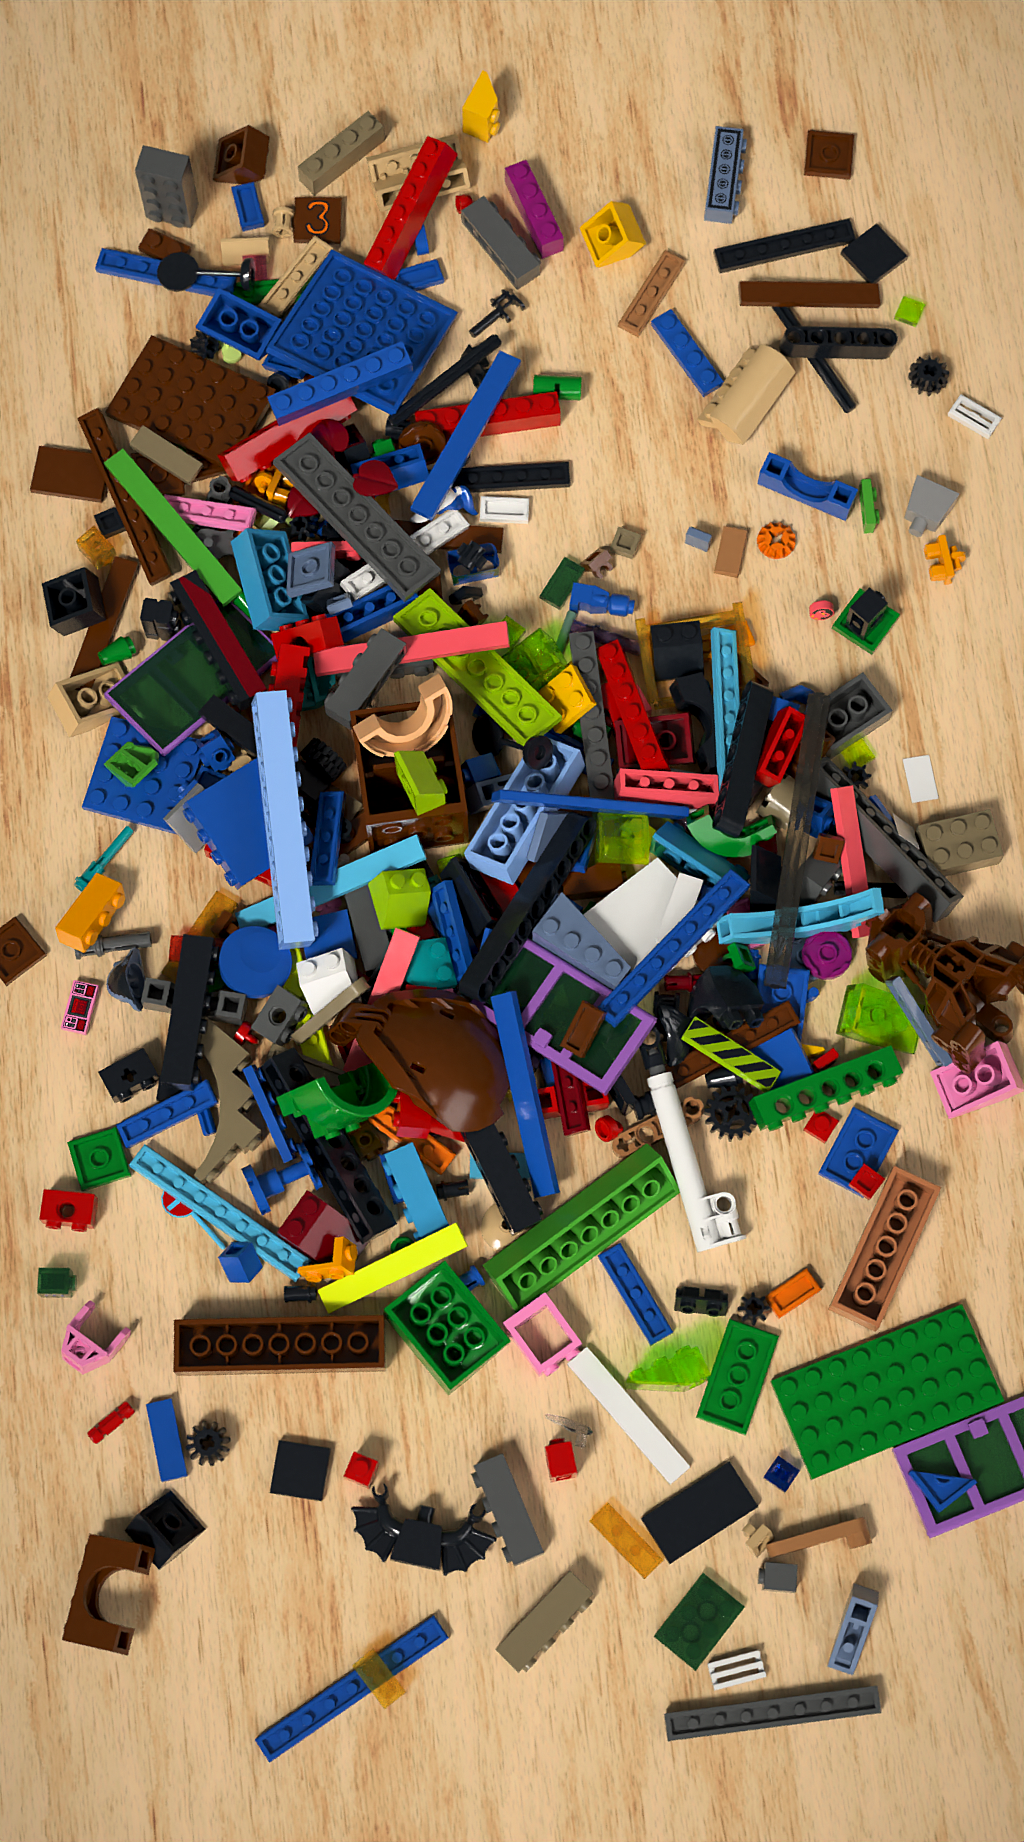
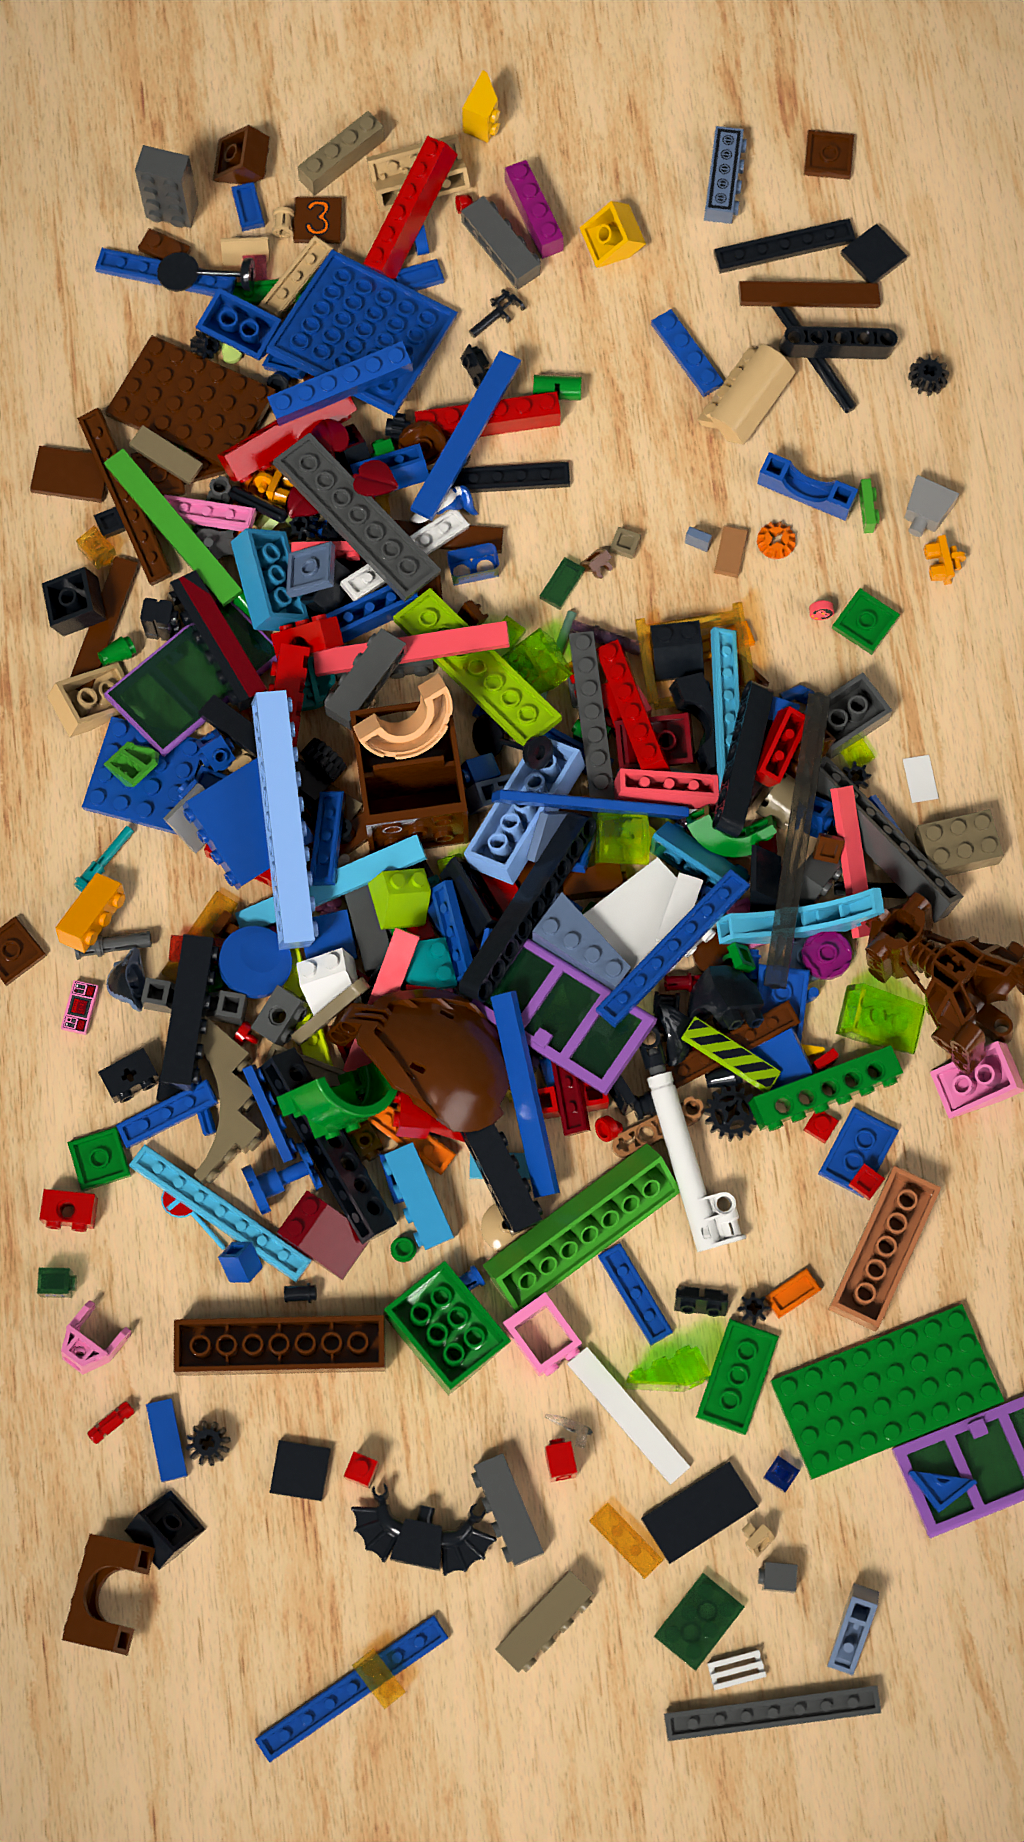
(339, 603): sand blue tile -> none
(342, 1265): light orange bracket -> none
(393, 1268): neon yellow tile -> none
(419, 780): lime slope -> none
(445, 380): black axle -> none
(450, 1189): black pin -> none
(464, 593): black tile -> none
(471, 556): black gear -> none
(504, 510): white tile -> none
(568, 696): yellow plate -> none
(583, 1029): reddish brown tile -> none
(598, 601): blue piece -> none
(651, 293): medium nougat tile -> none
(854, 1531): medium nougat beam -> none
(866, 613): black brick -> none
(905, 831): white sticker -> none
(909, 311): clear neon green tile -> none
(917, 1020): sand blue tile -> none
(957, 411): white tile -> none

